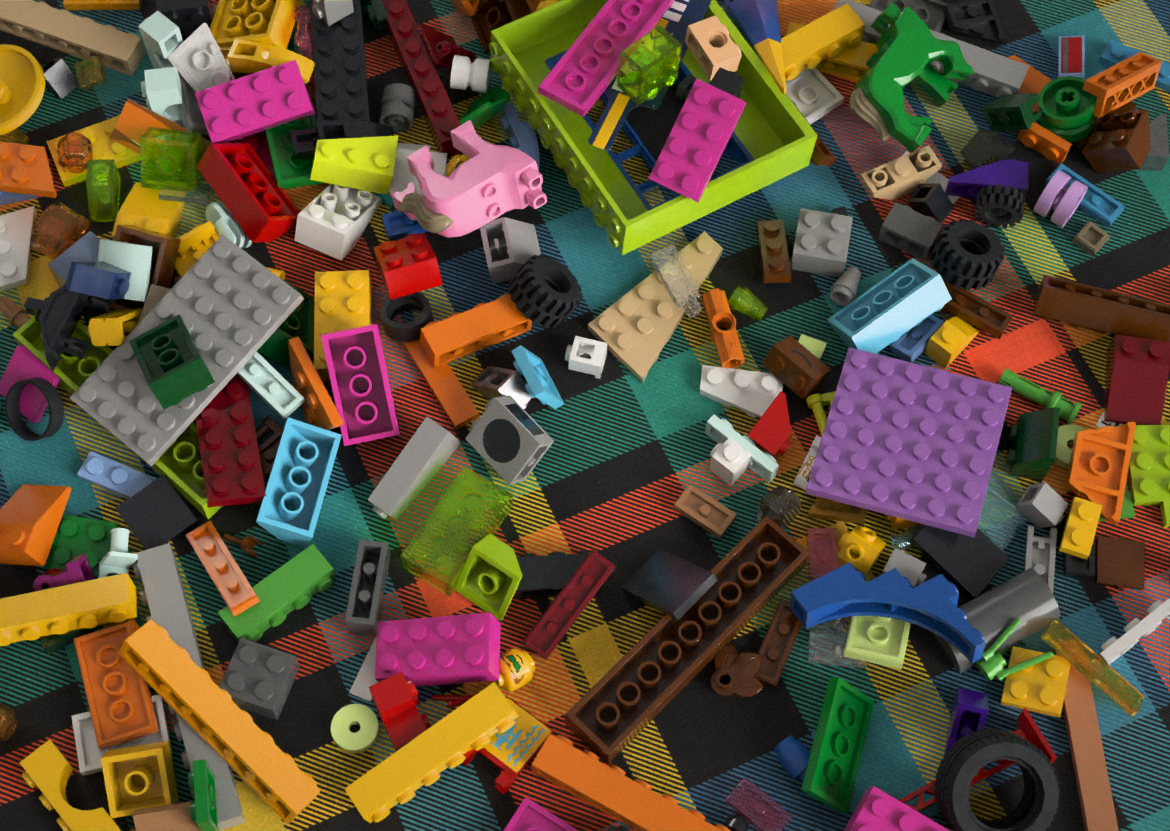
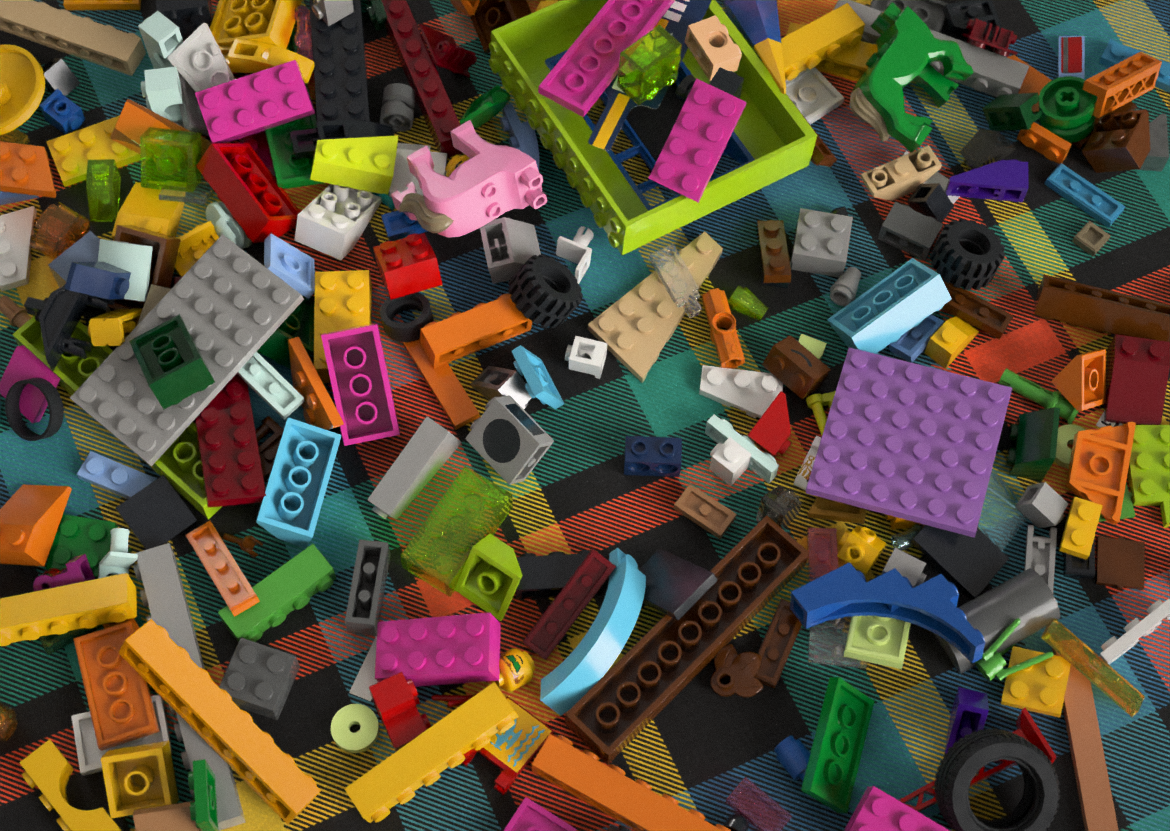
(62, 112): none -> blue brick
(74, 151): clear orange head -> none
(90, 72): clear yellow plate -> none
(290, 265): none -> light blue plate
(468, 73): white wheel -> none
(577, 251): none -> white bracket
(604, 639): none -> medium azure arch
(652, 456): none -> dark blue brick
(999, 206): black tyre -> none
(1002, 41): none -> dark red hinge
(1060, 198): lavender wheel -> none
(1084, 380): none -> orange slope

